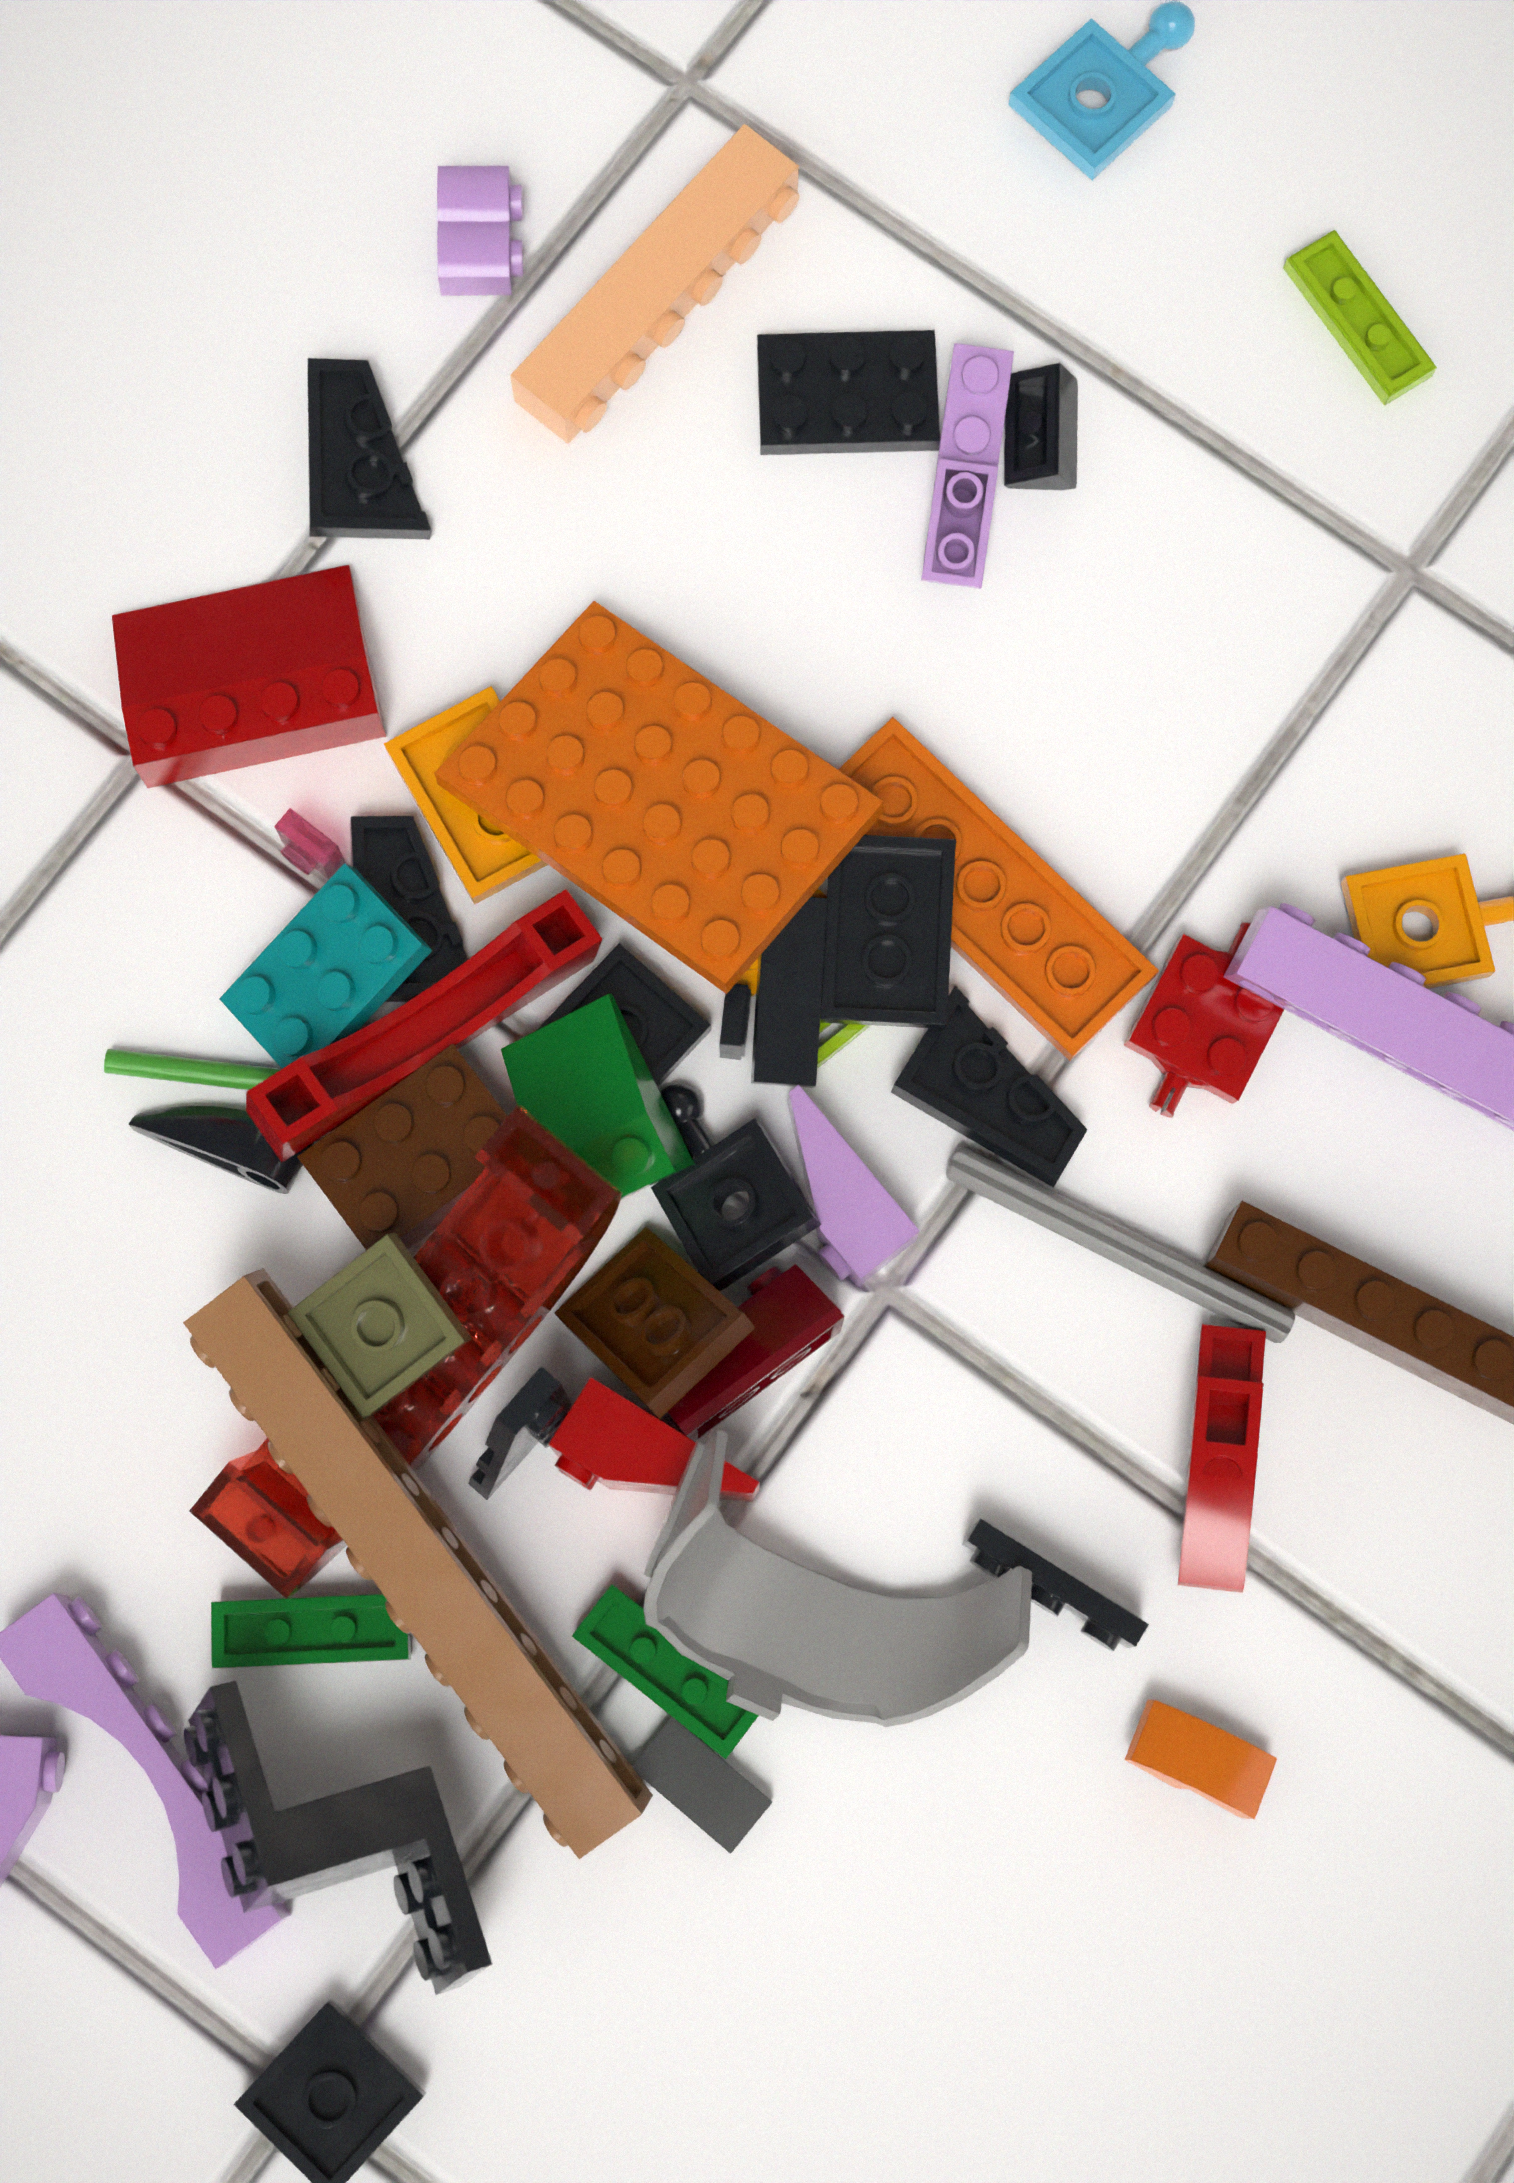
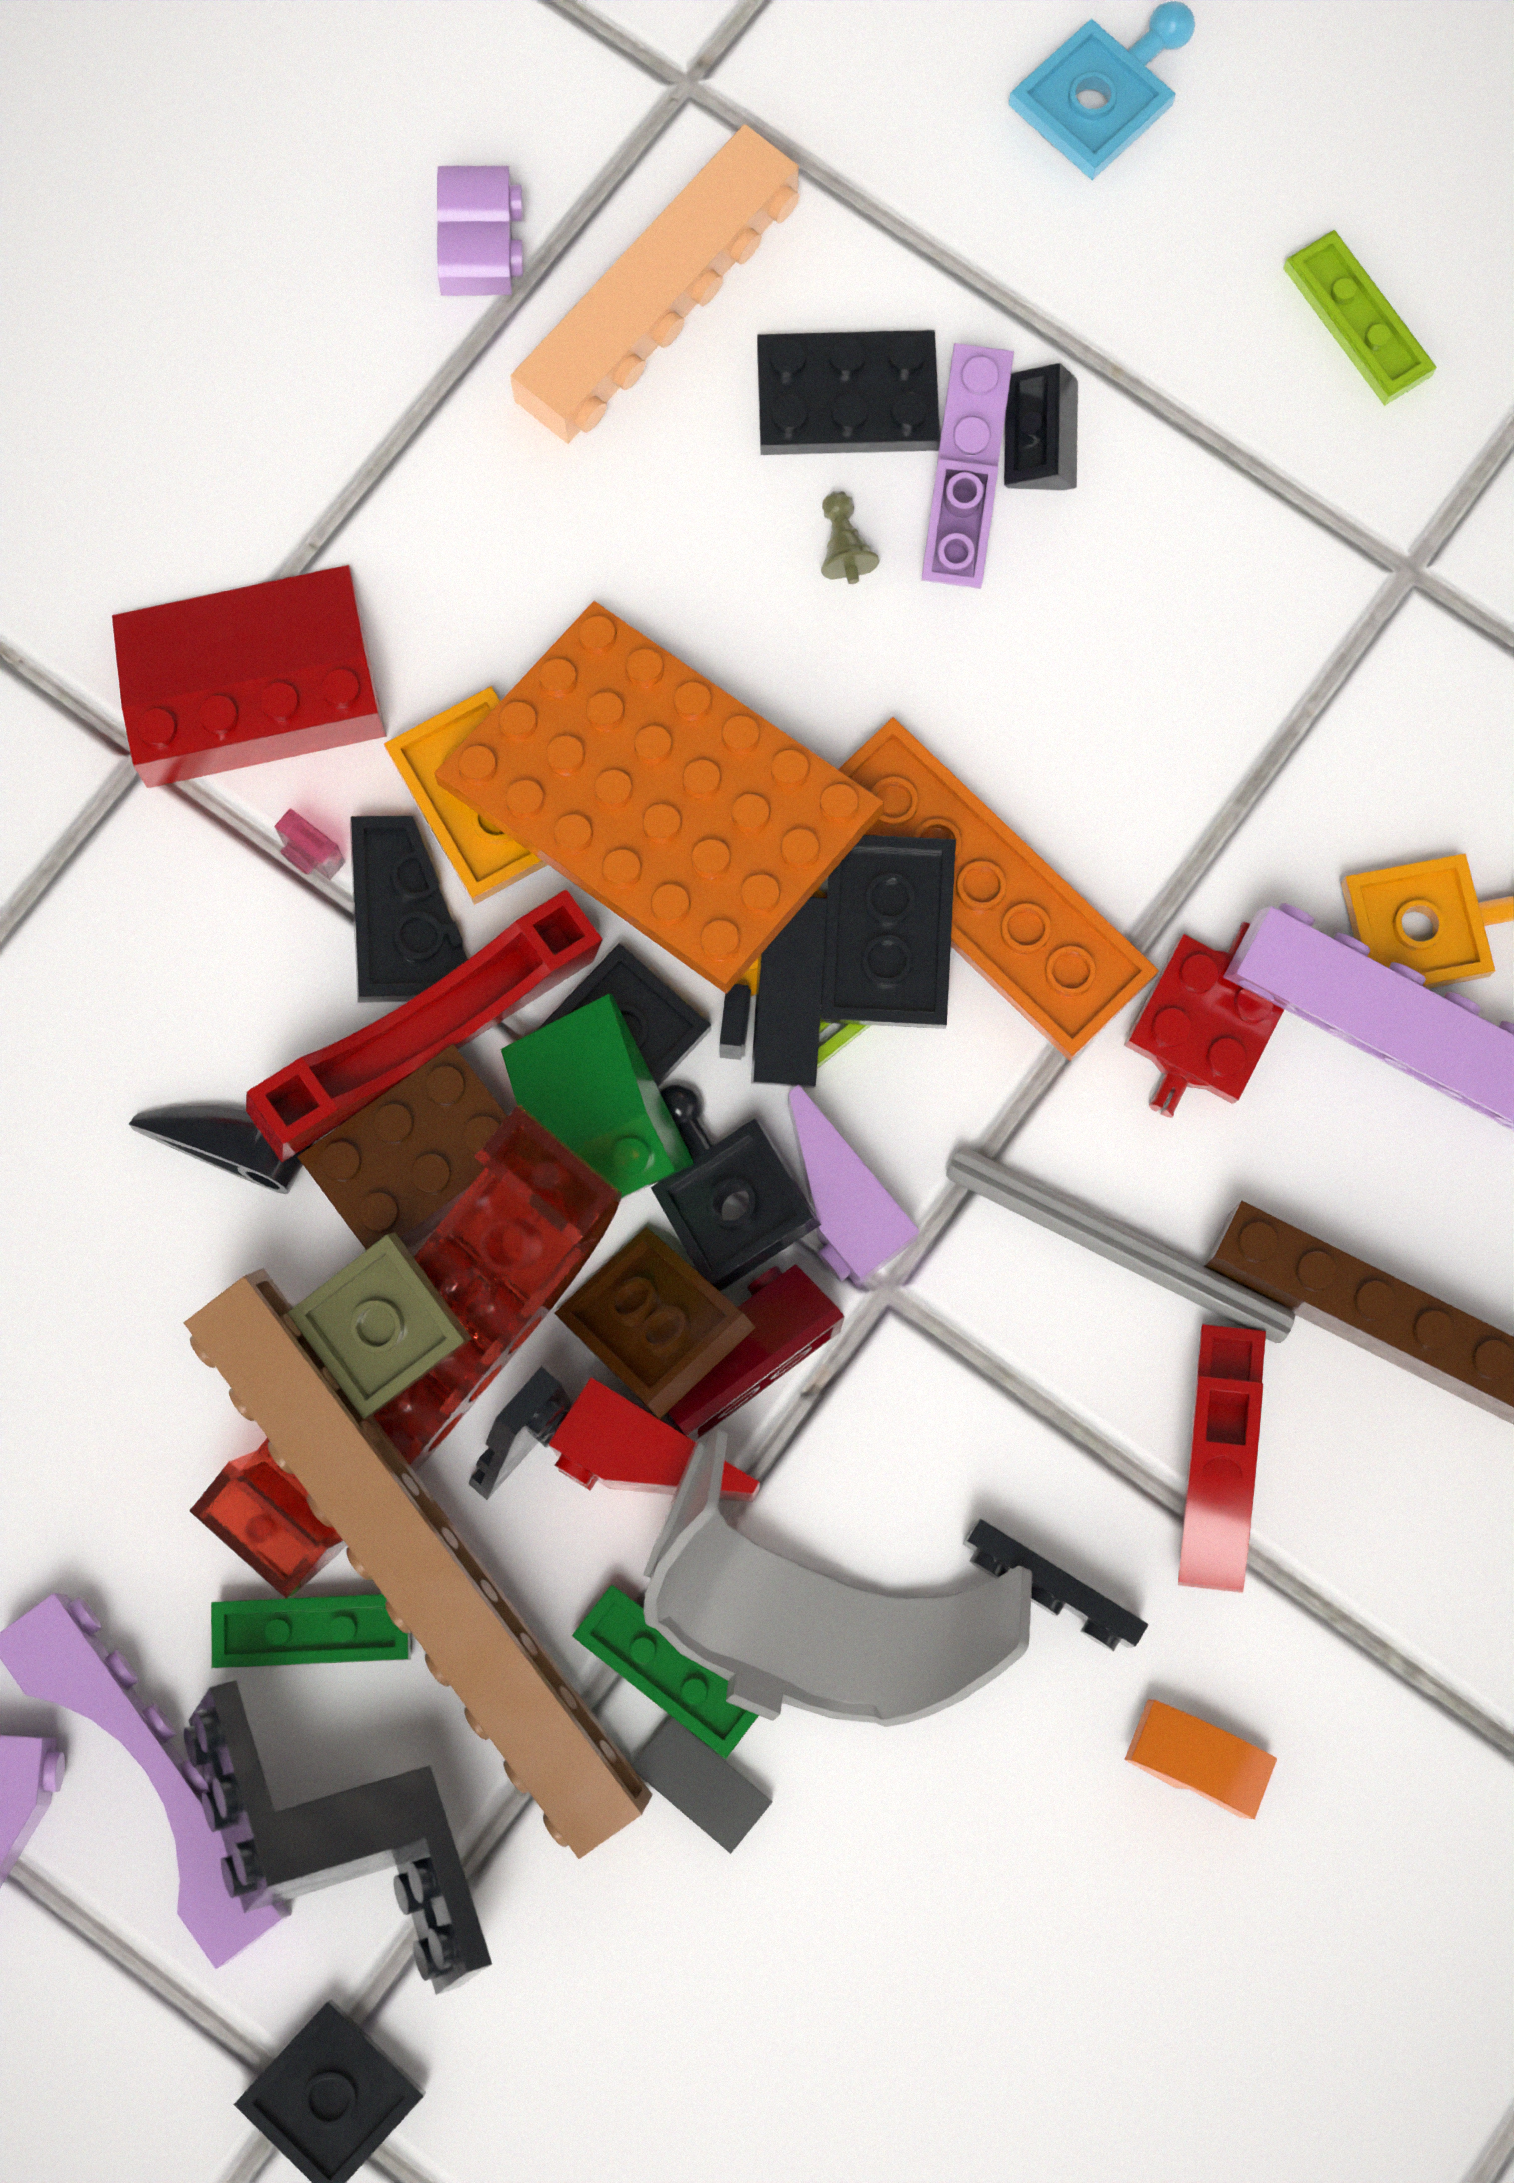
(185, 1069): bright green bar -> none
(326, 970): teal plate -> none
(353, 458): black wing -> none
(846, 550): none -> olive piece
(988, 1095): black wing -> none

